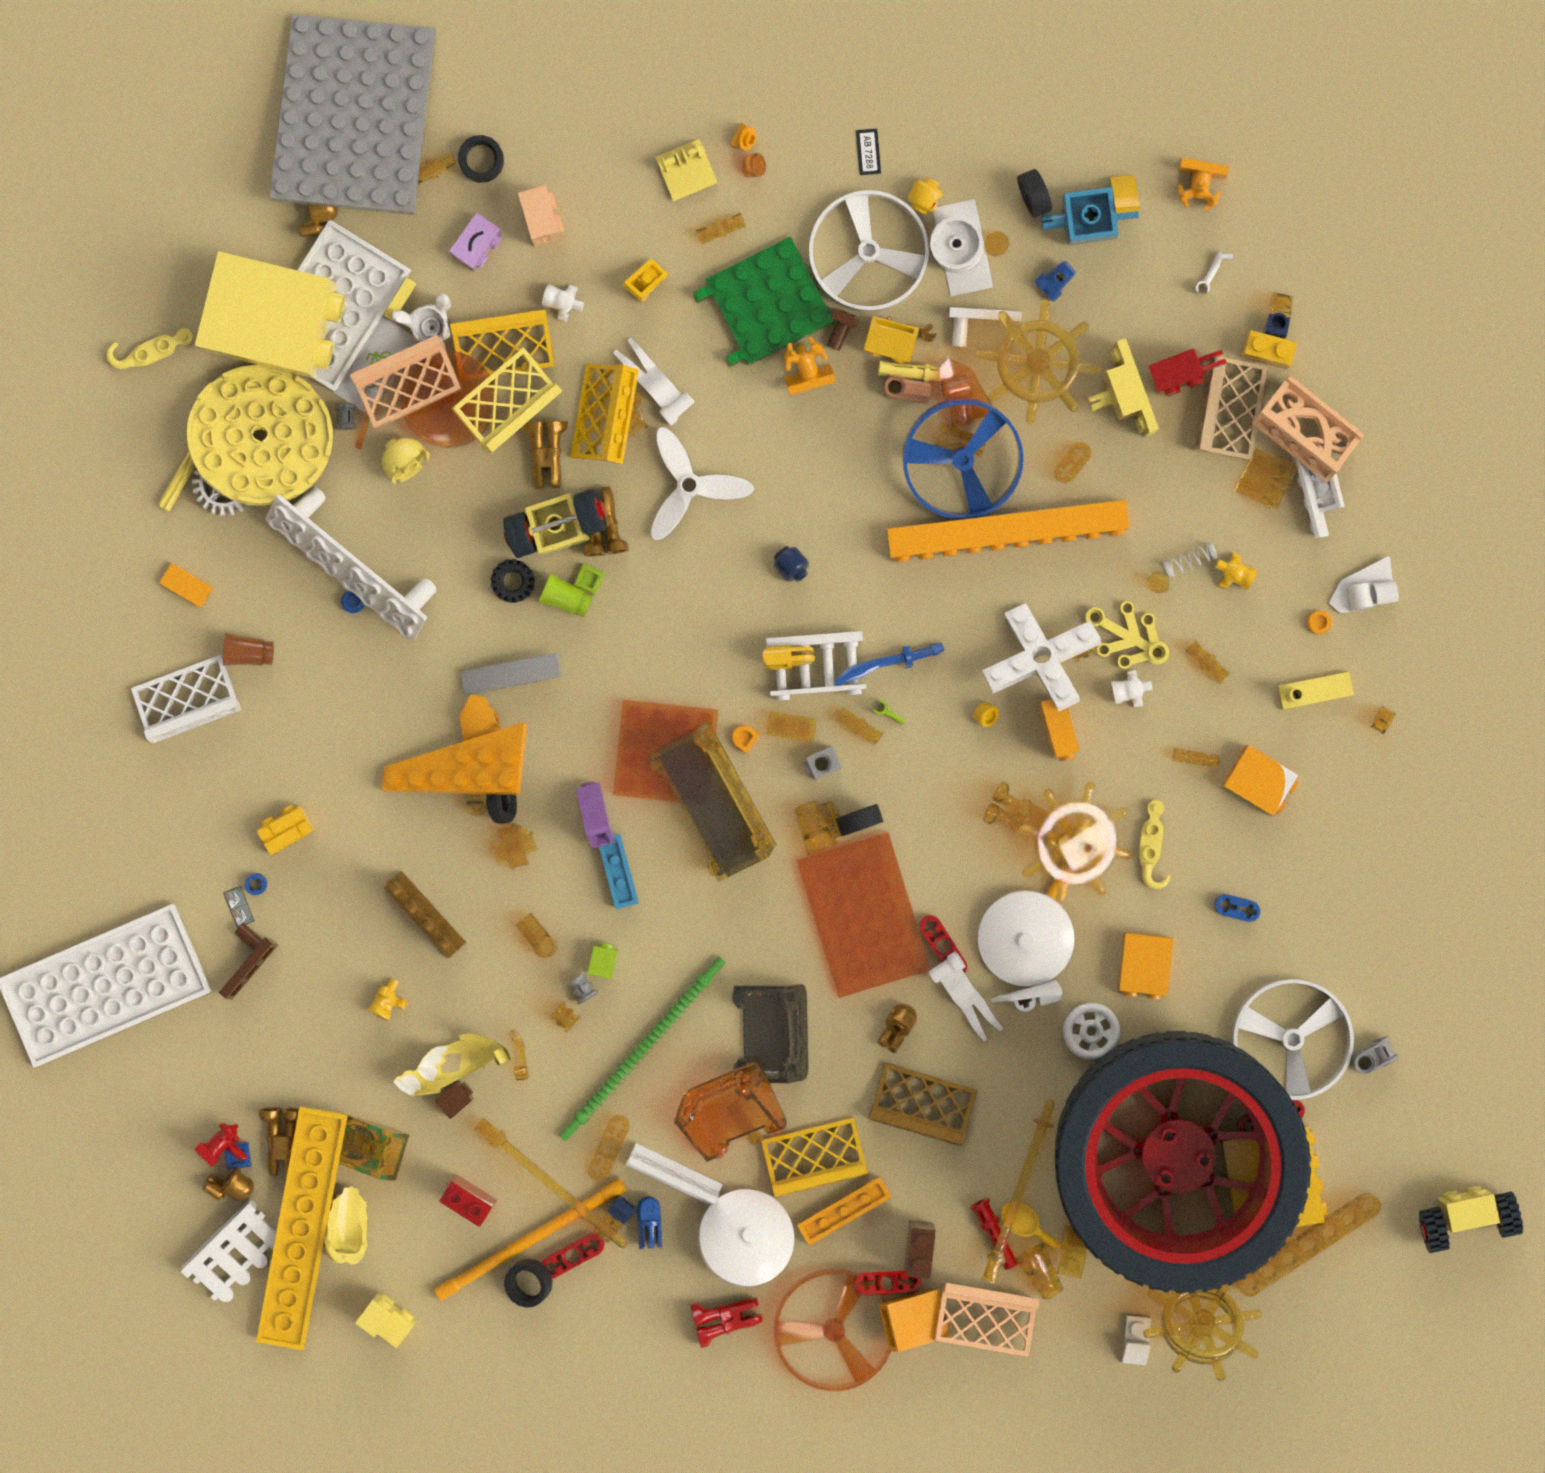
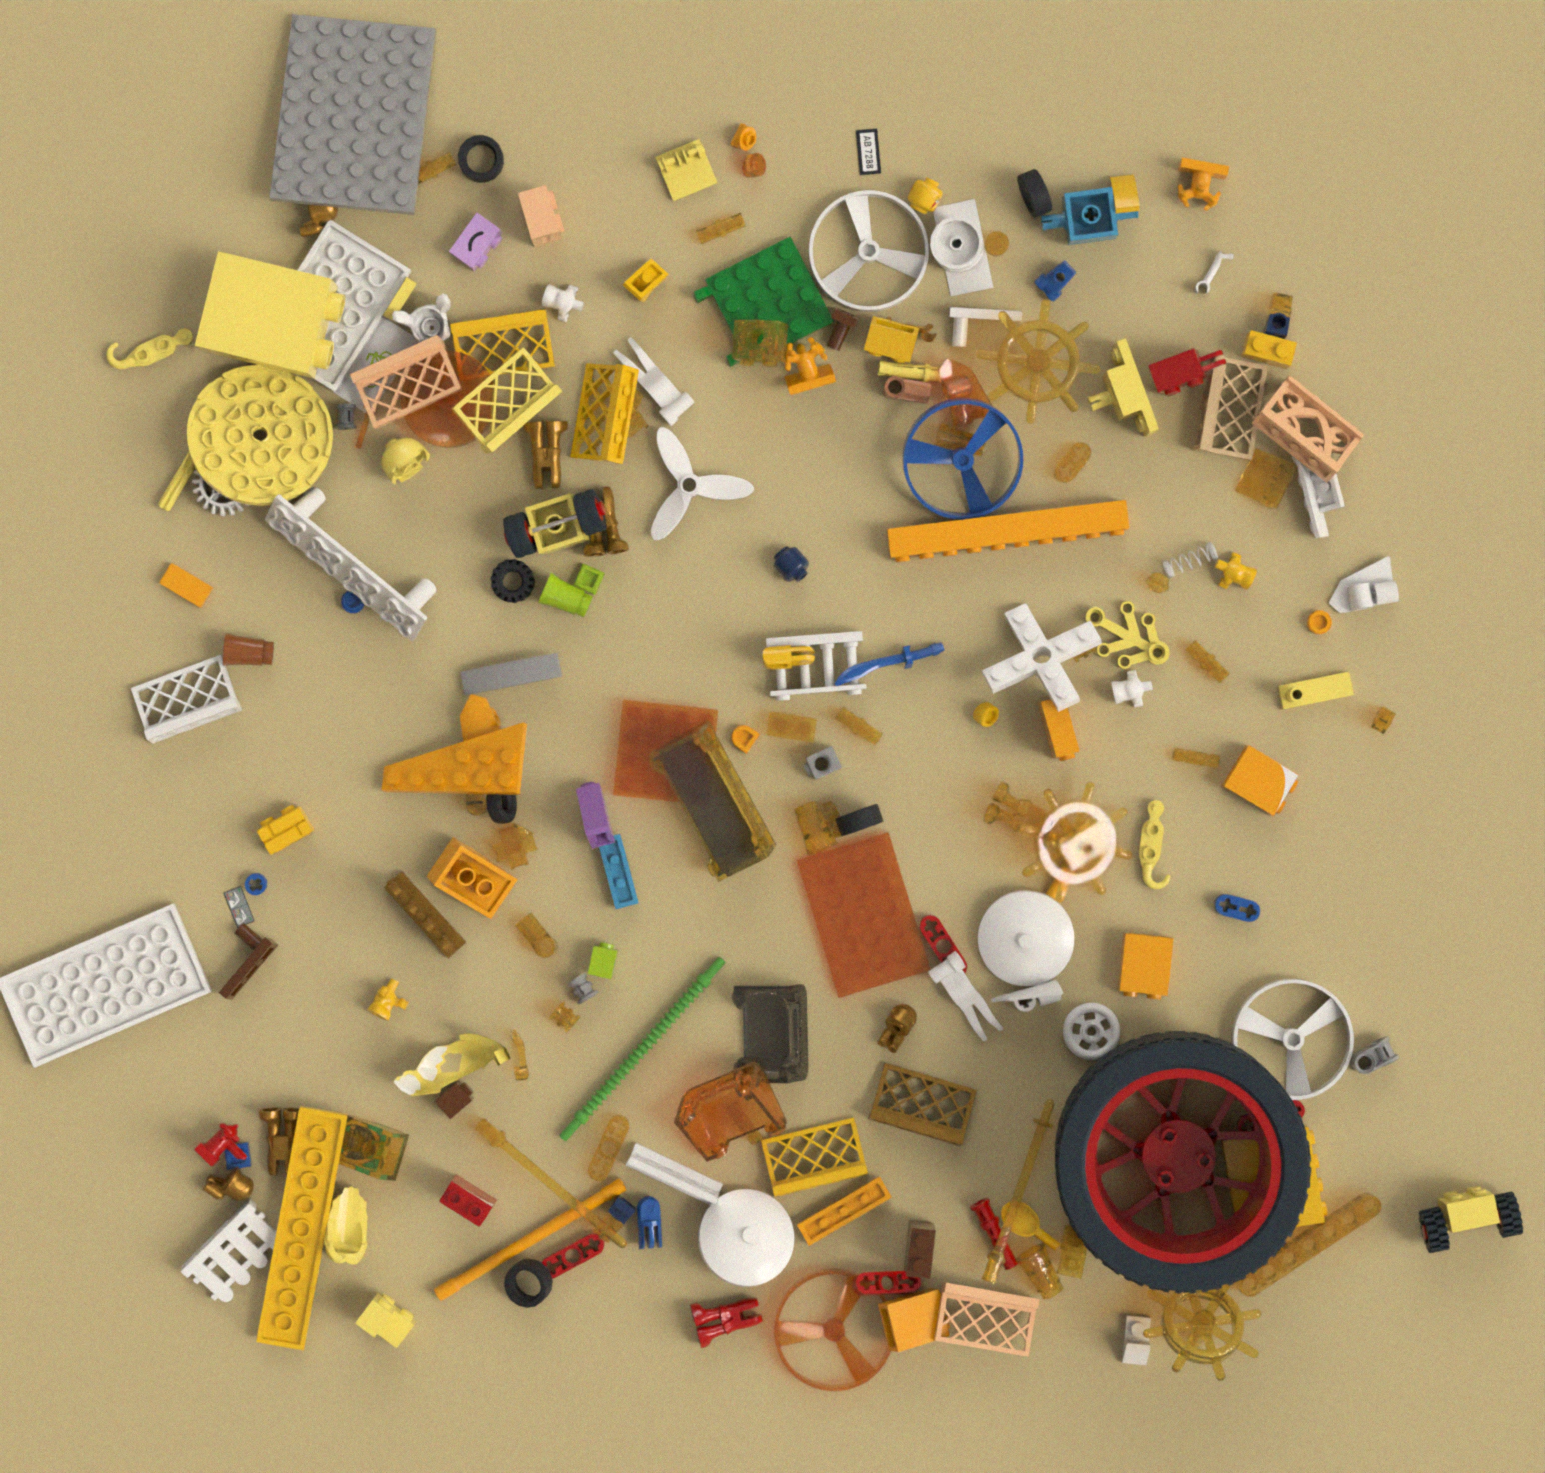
(471, 878): none -> light orange slope
(769, 352): none -> clear yellow brick
(889, 713): lime hand -> none

